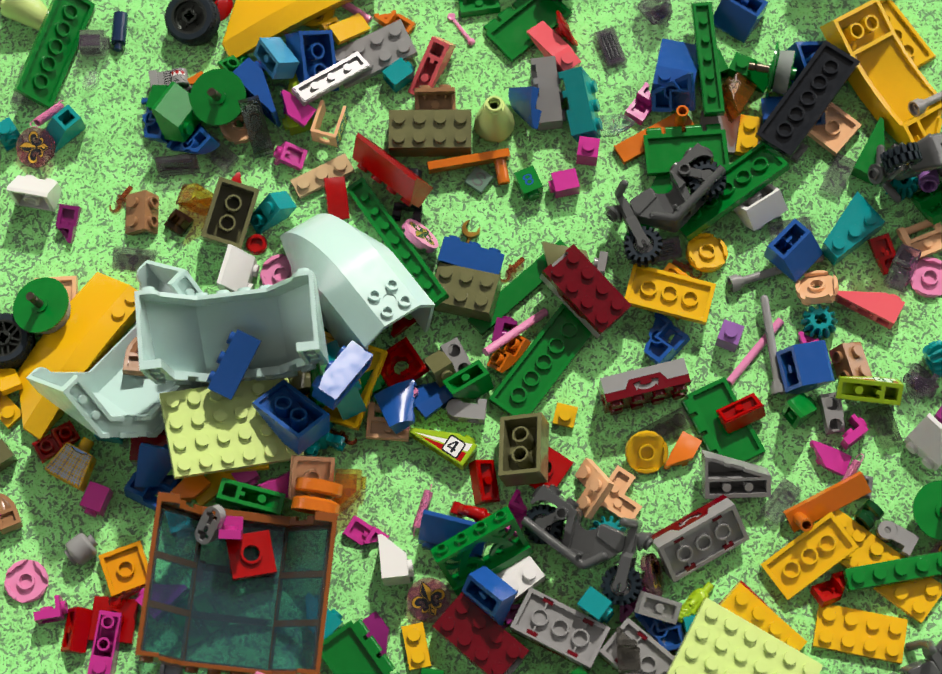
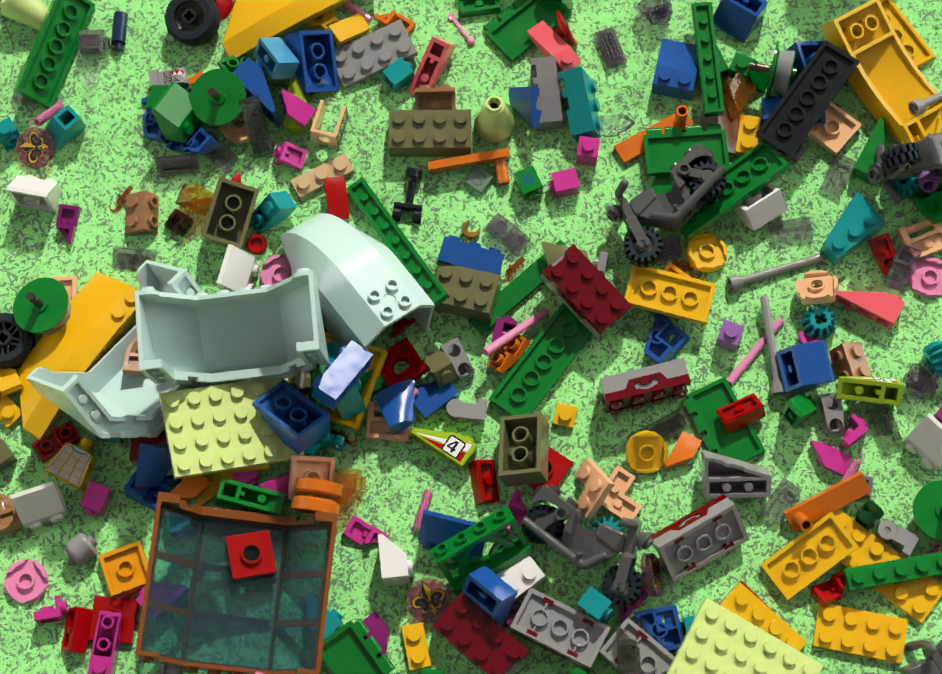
(40, 505): none -> white slope
(207, 522): light grey beam -> none
(232, 528): dark pink bracket -> none
(233, 363): blue brick -> none
(330, 78): tile -> none
(390, 171): red slope -> none
(420, 235): bright pink tile -> none
(469, 382): green slope -> none
(470, 511): red piece -> none
(507, 233): none -> slope
(641, 105): dark pink slope -> none
(658, 607): light grey plate -> none
(675, 93): blue slope -> none
(694, 601): lime piece -> none
(794, 250): blue slope -> none

